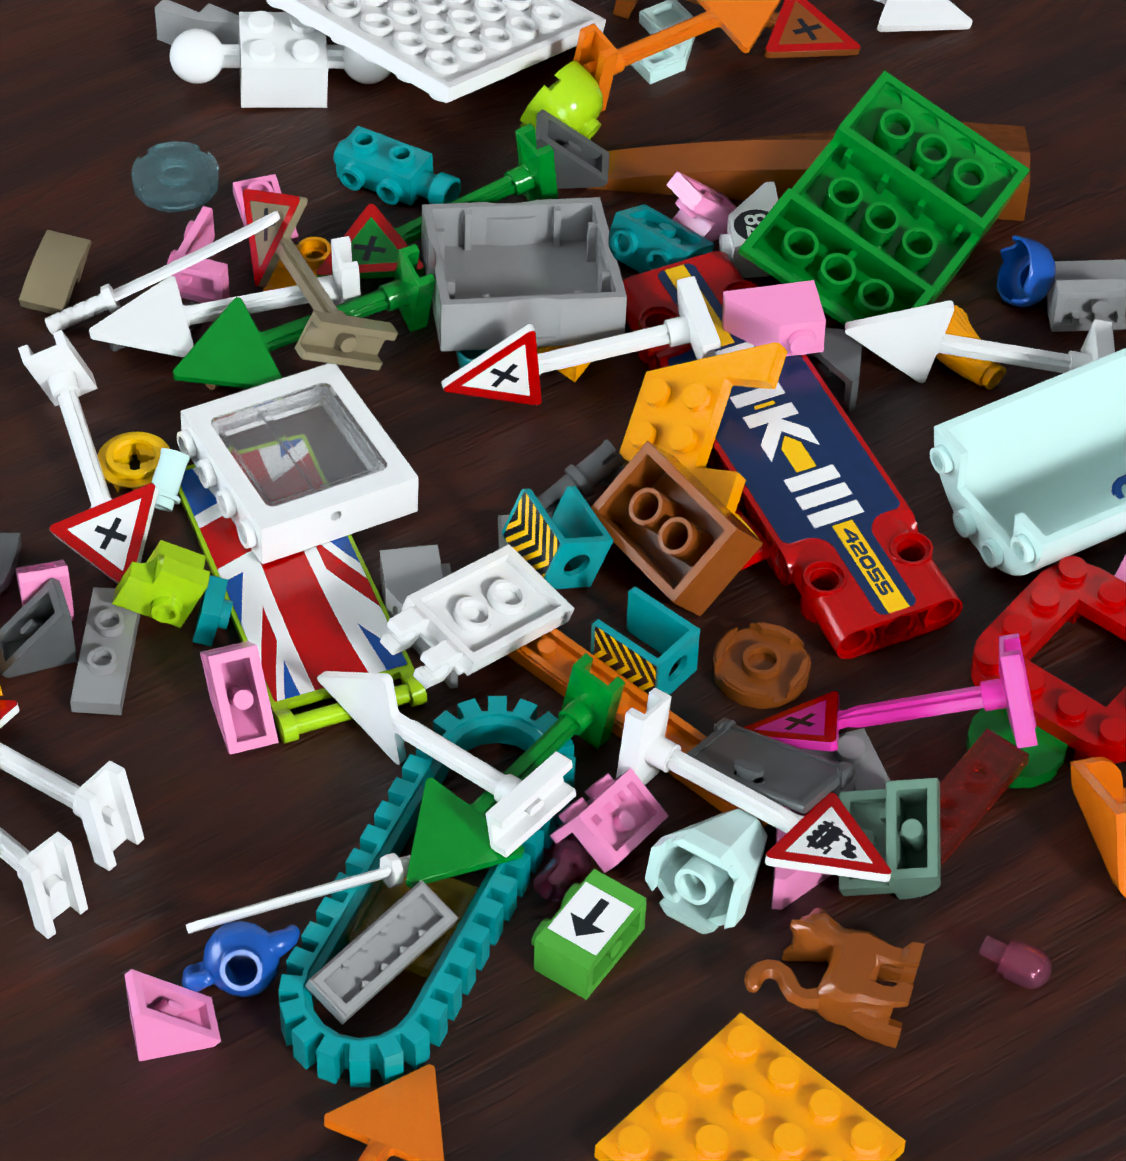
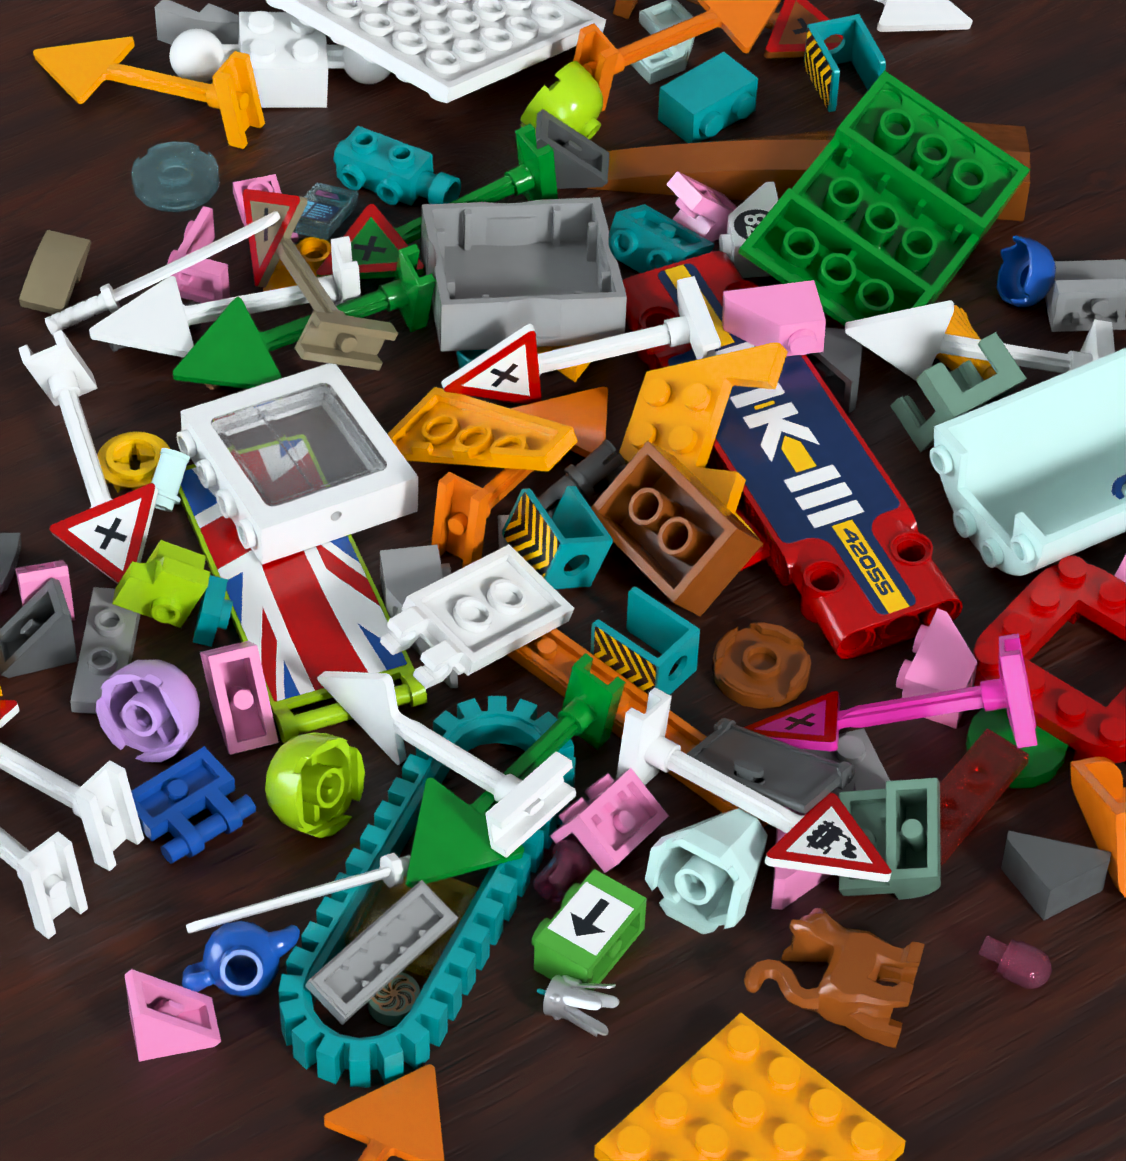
(86, 65): none -> light orange piece
(149, 709): none -> lavender cylinder
(183, 792): none -> blue plate
(314, 783): none -> lime cylinder
(325, 210): none -> clear light blue tile
(394, 1000): none -> tile
(465, 506): none -> orange piece
(479, 433): none -> light orange wing
(567, 993): none -> flat silver piece
(708, 98): none -> teal brick
(856, 47): none -> teal piece
(939, 665): none -> bright pink slope
(958, 391): none -> sand green panel
(1053, 872): none -> dark grey slope

